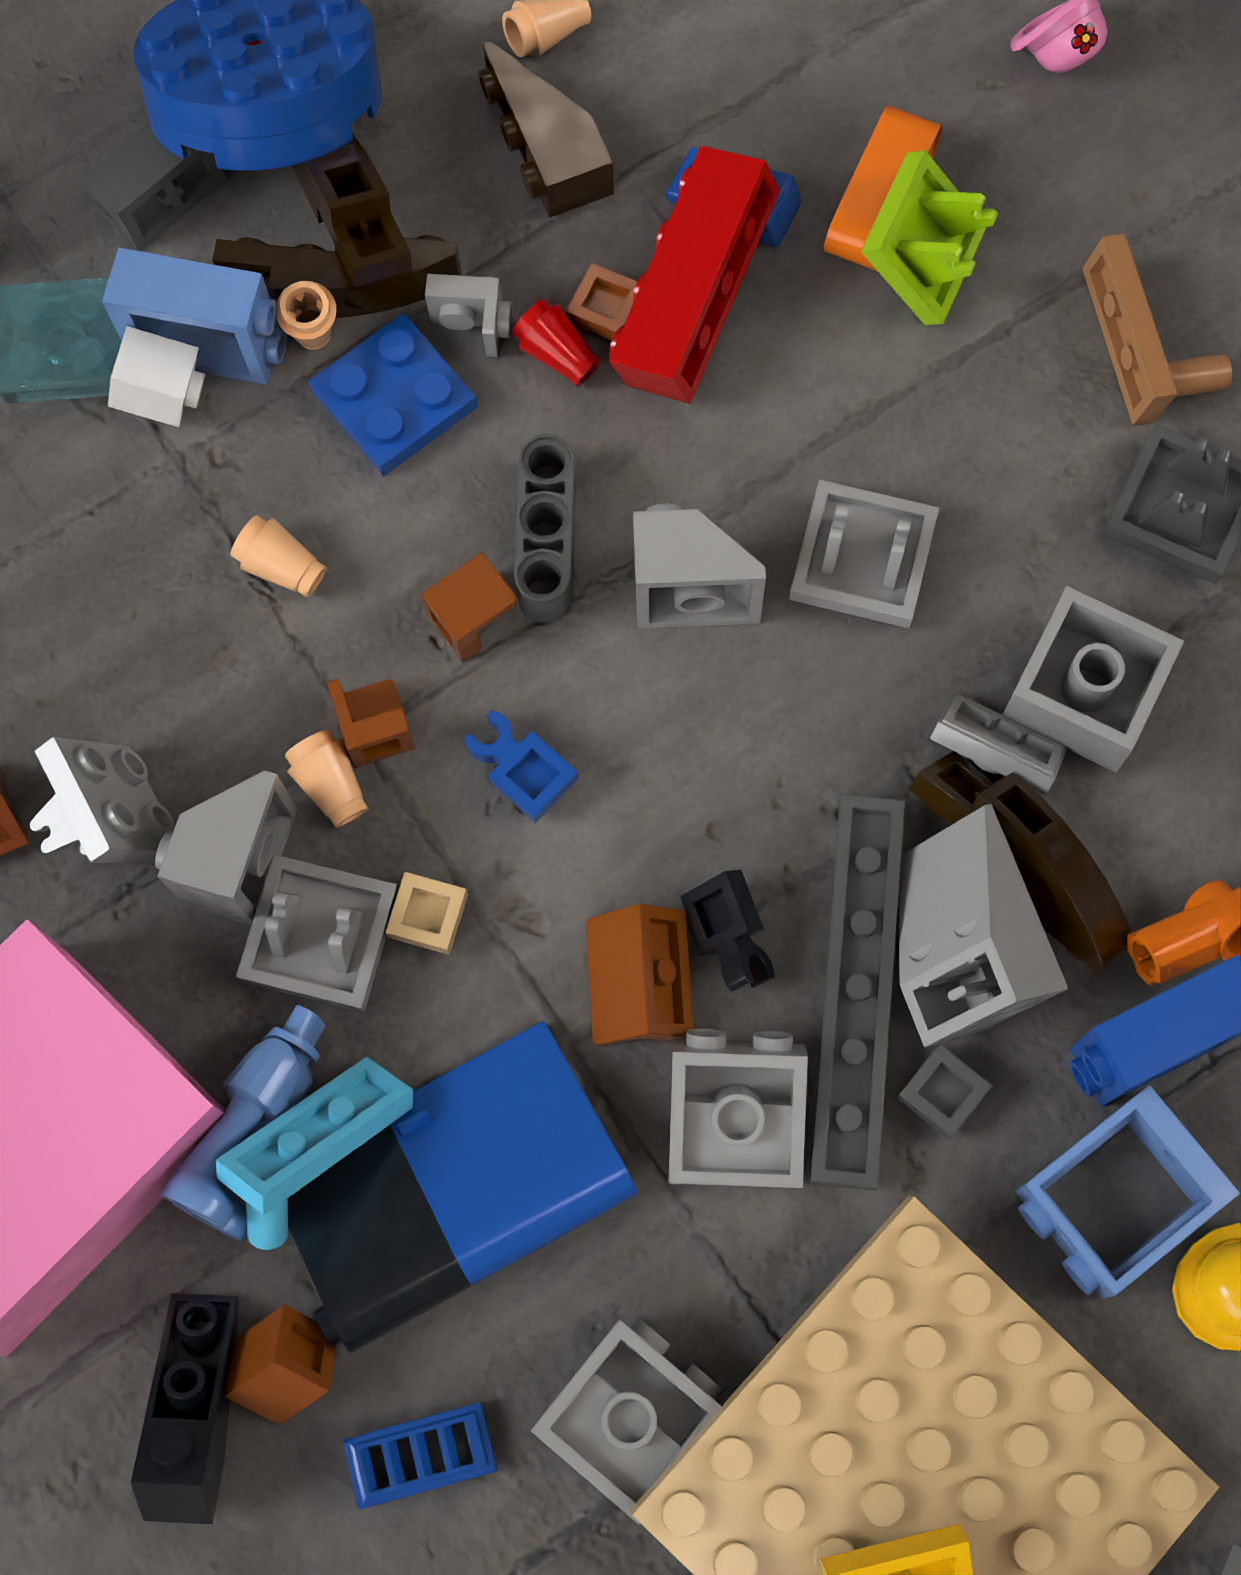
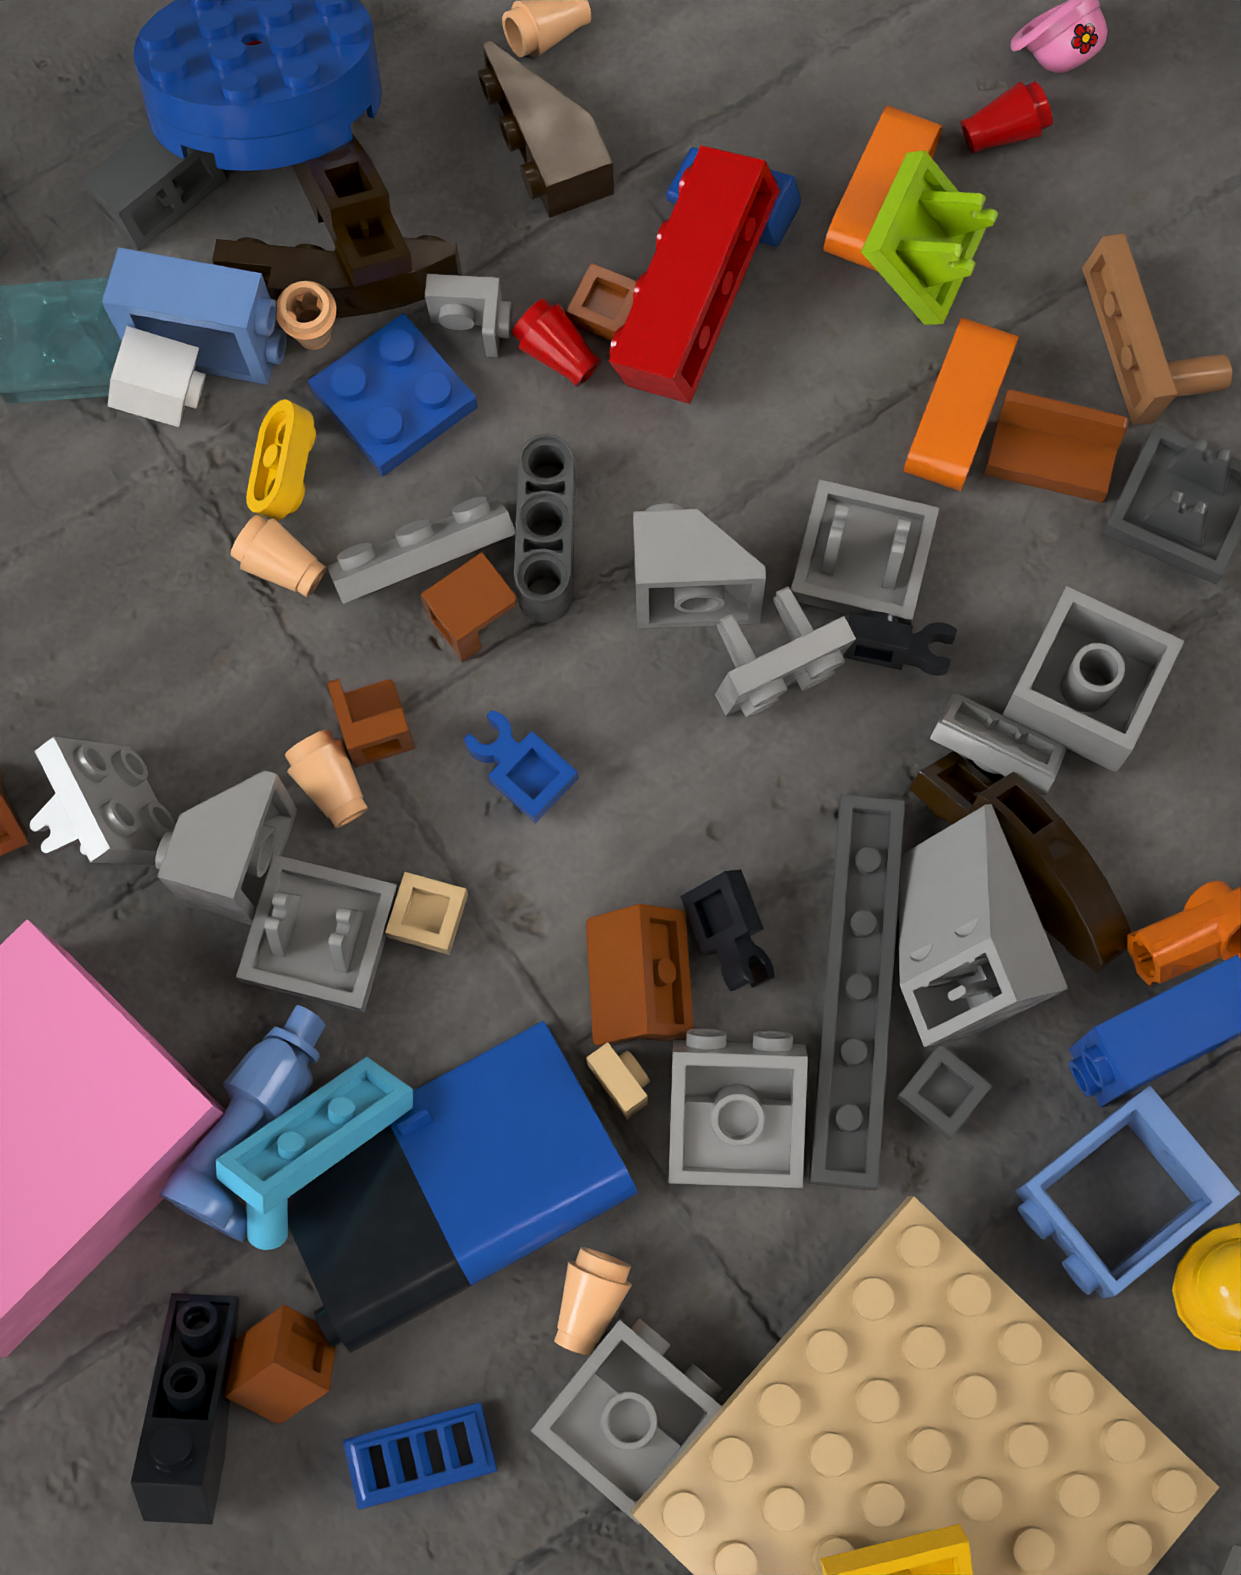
(280, 460): none -> yellow plate
(420, 548): none -> light grey plate
(590, 1299): none -> light nougat cone
(620, 1078): none -> tan plate
(805, 660): none -> light grey plate
(891, 644): none -> black plate
(960, 404): none -> orange beam
(1009, 119): none -> red cone
(1055, 445): none -> dark orange panel

